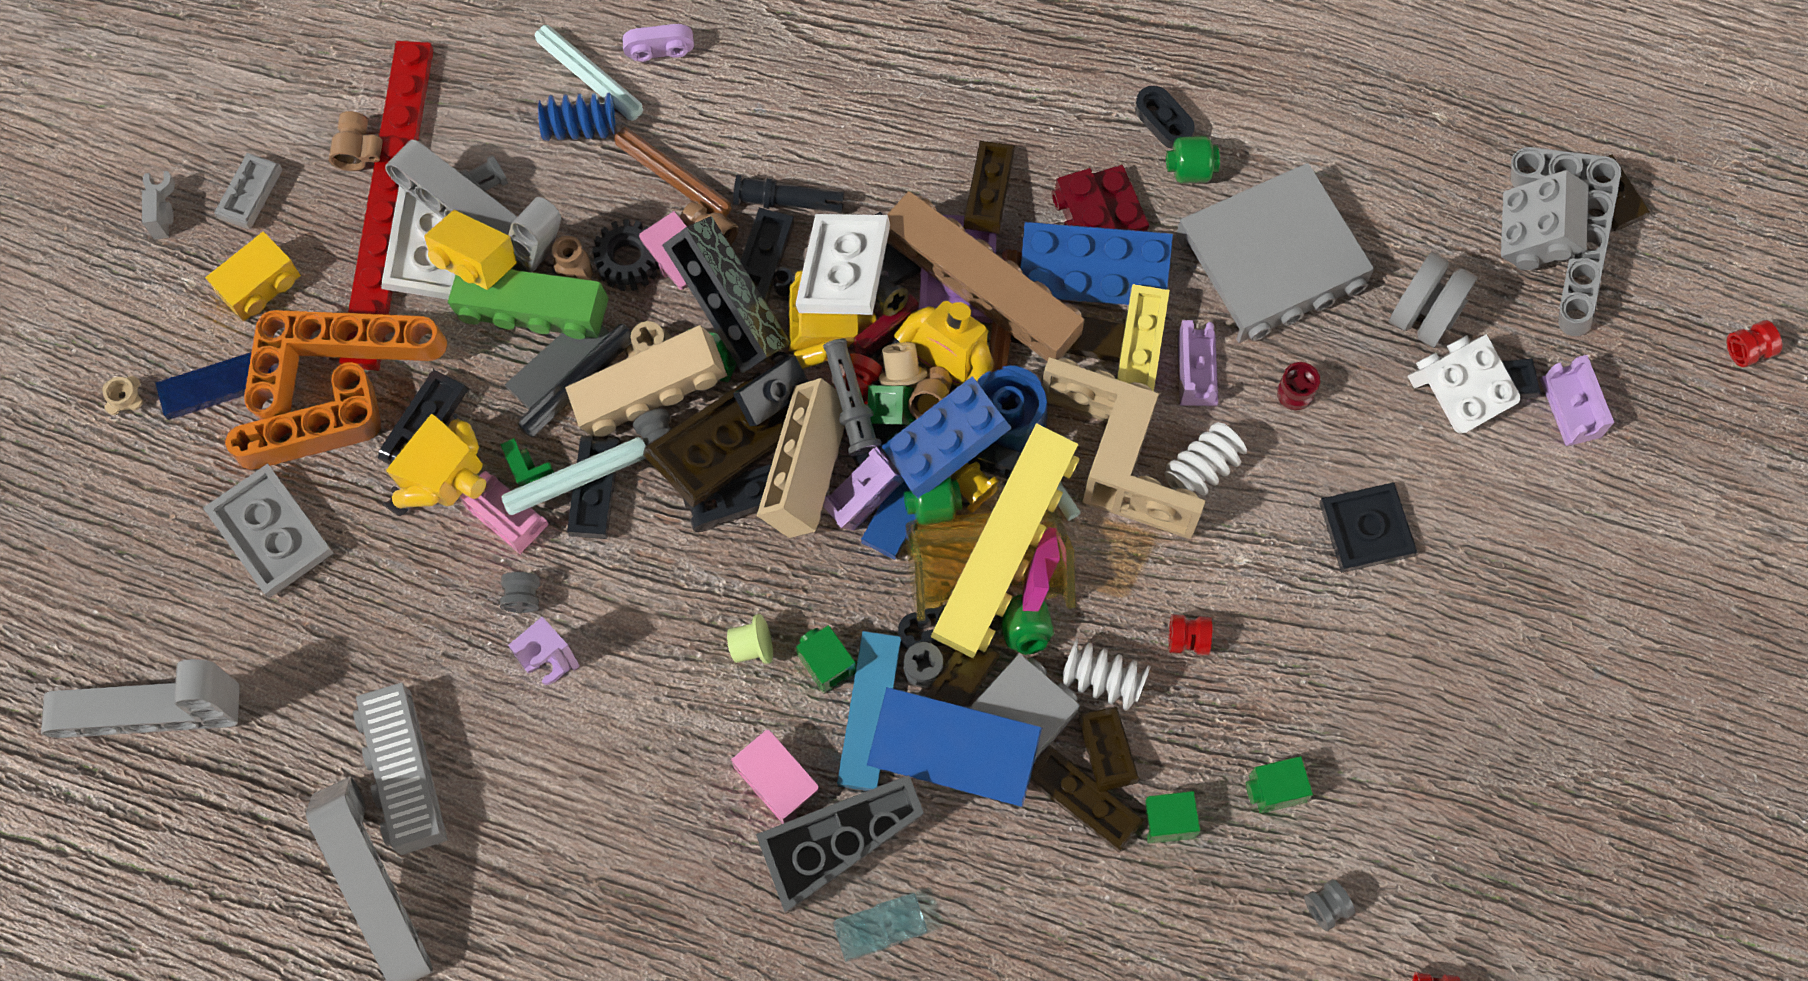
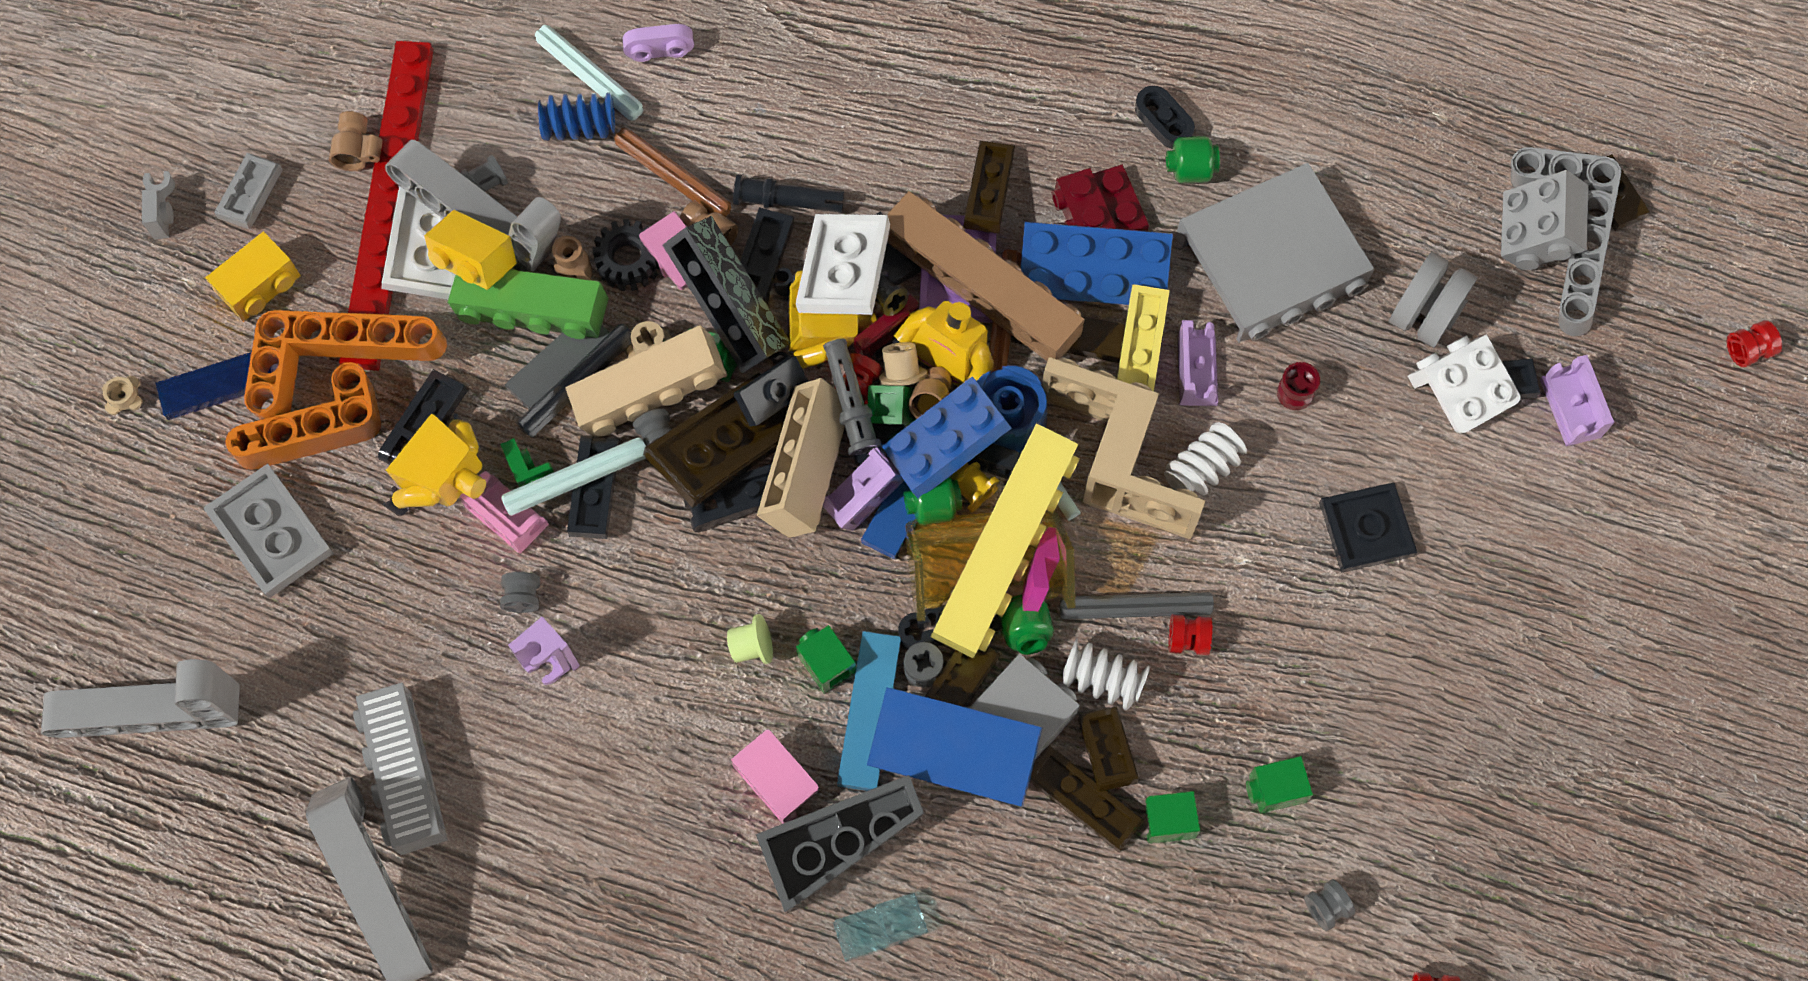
(1138, 605): none -> dark grey axle

